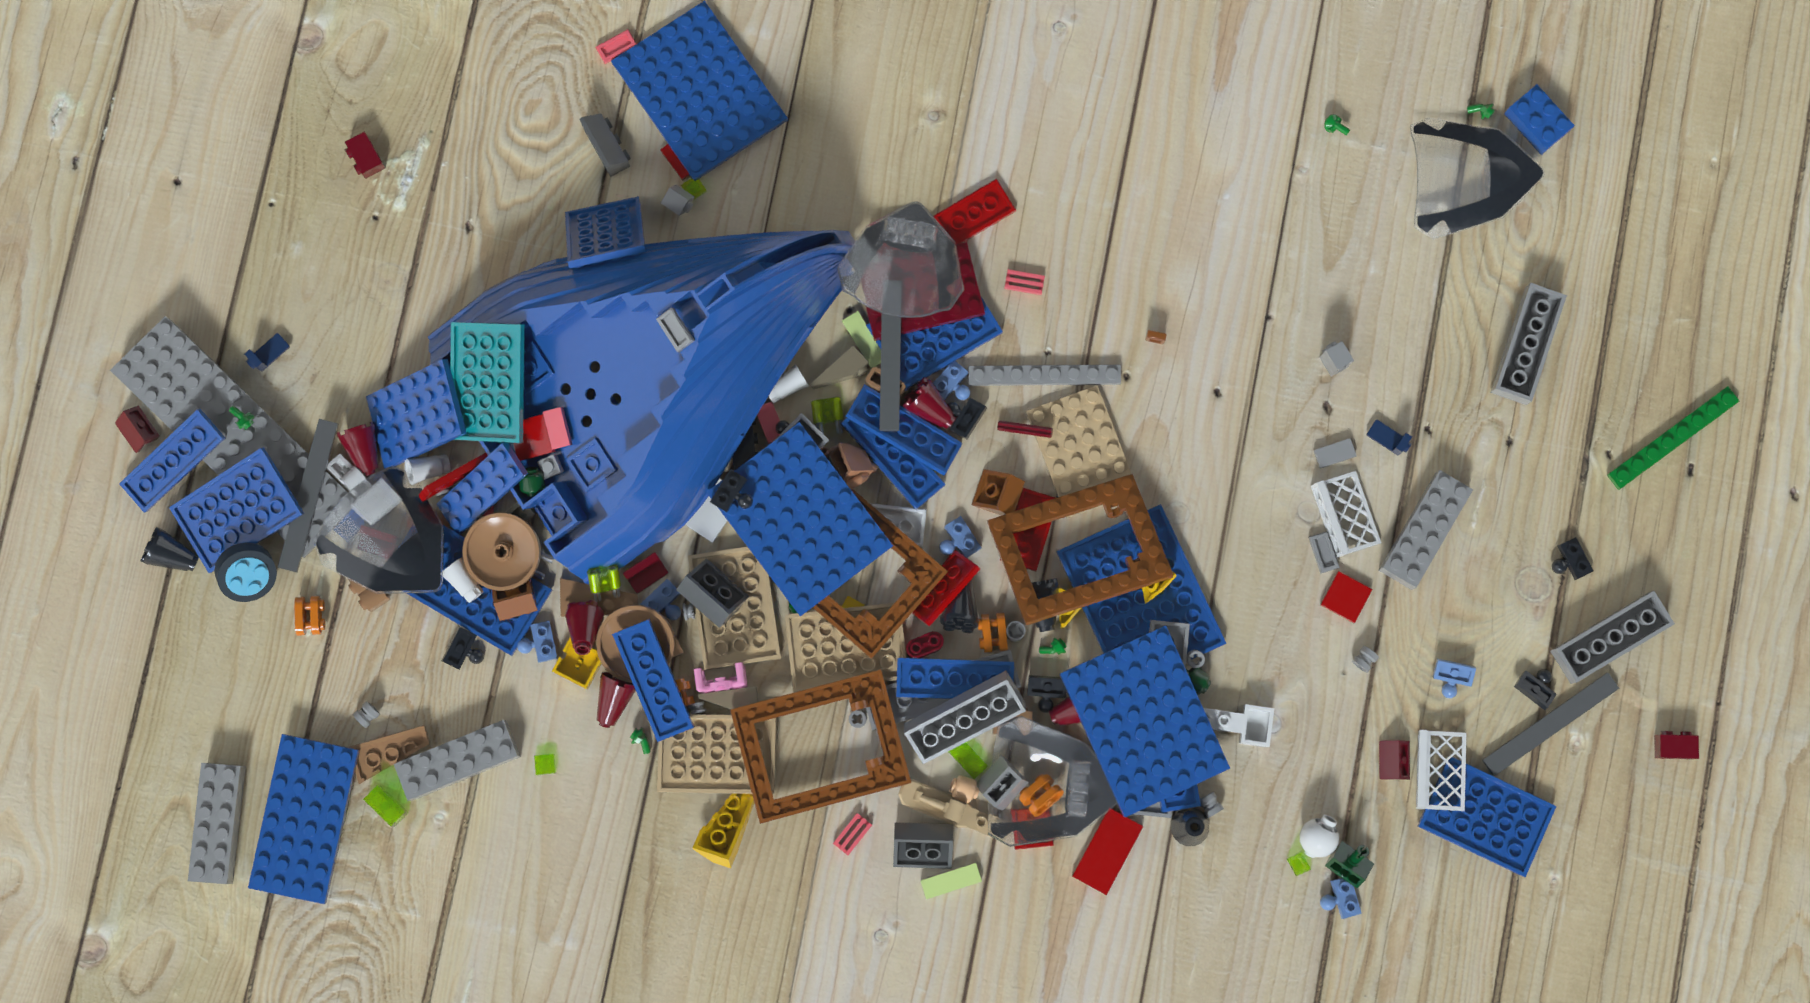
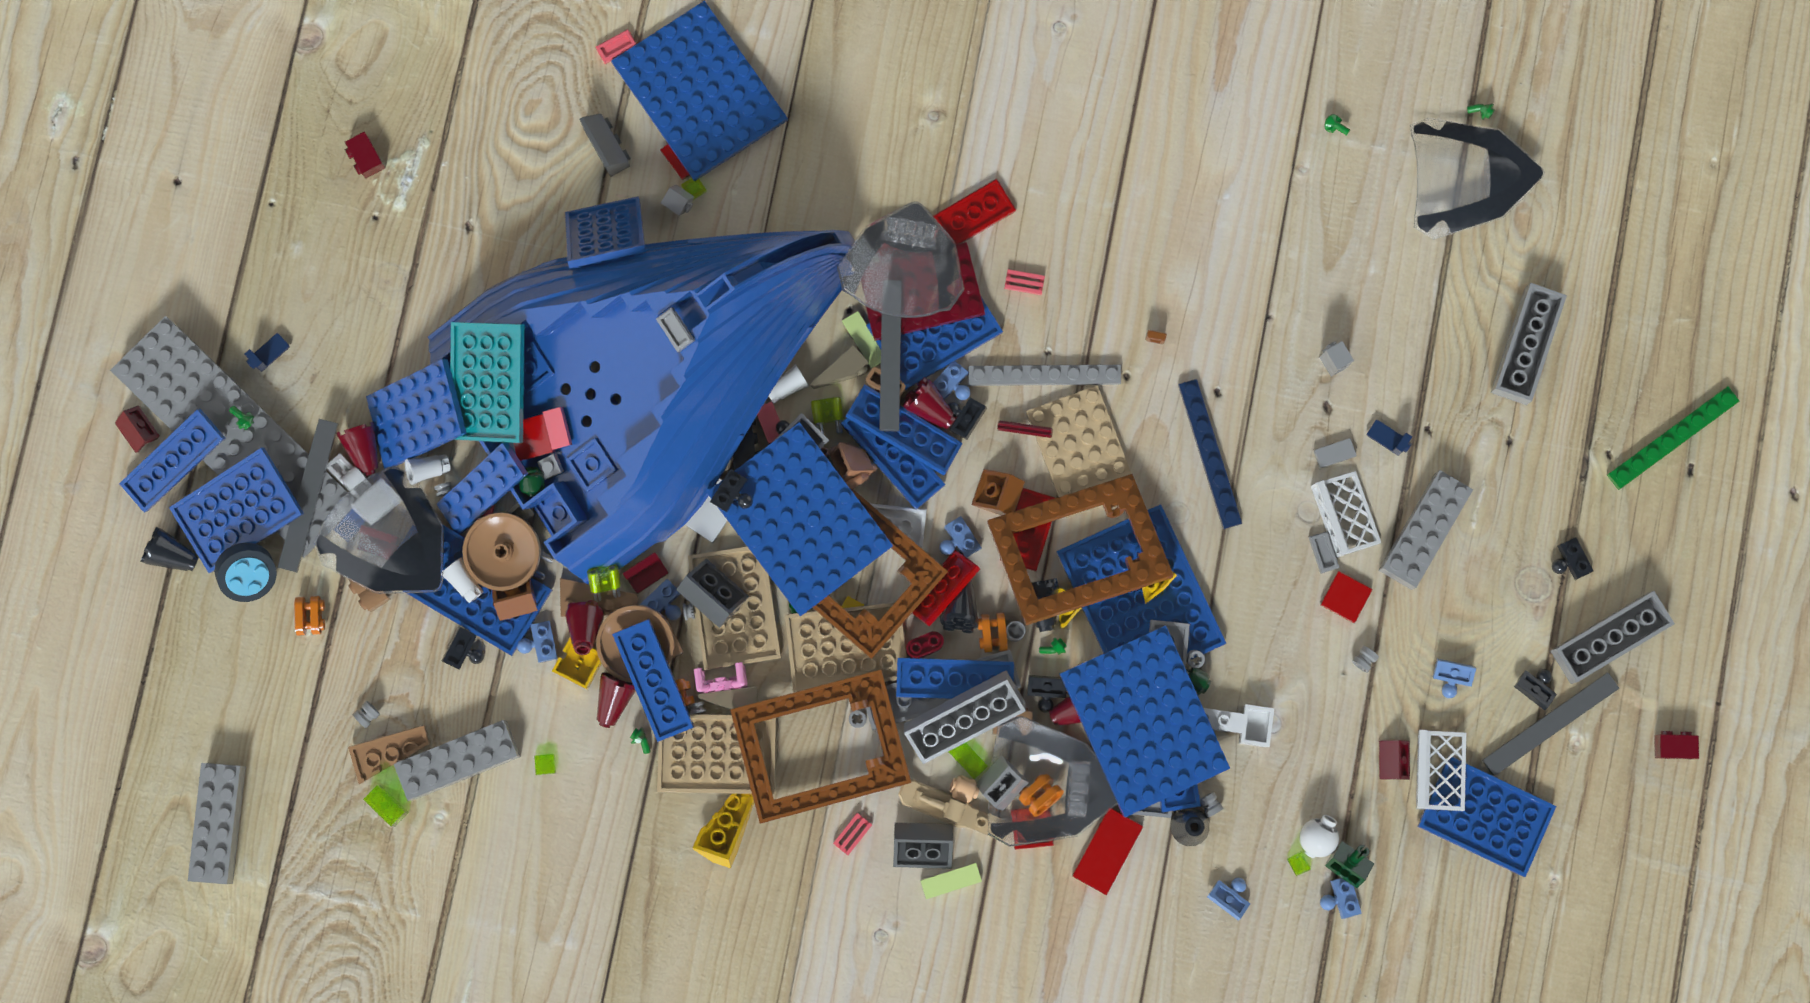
(303, 819): blue plate -> none
(450, 478): red tile -> none
(1209, 454): none -> dark blue plate
(1229, 899): none -> medium blue plate
(1539, 119): blue brick -> none

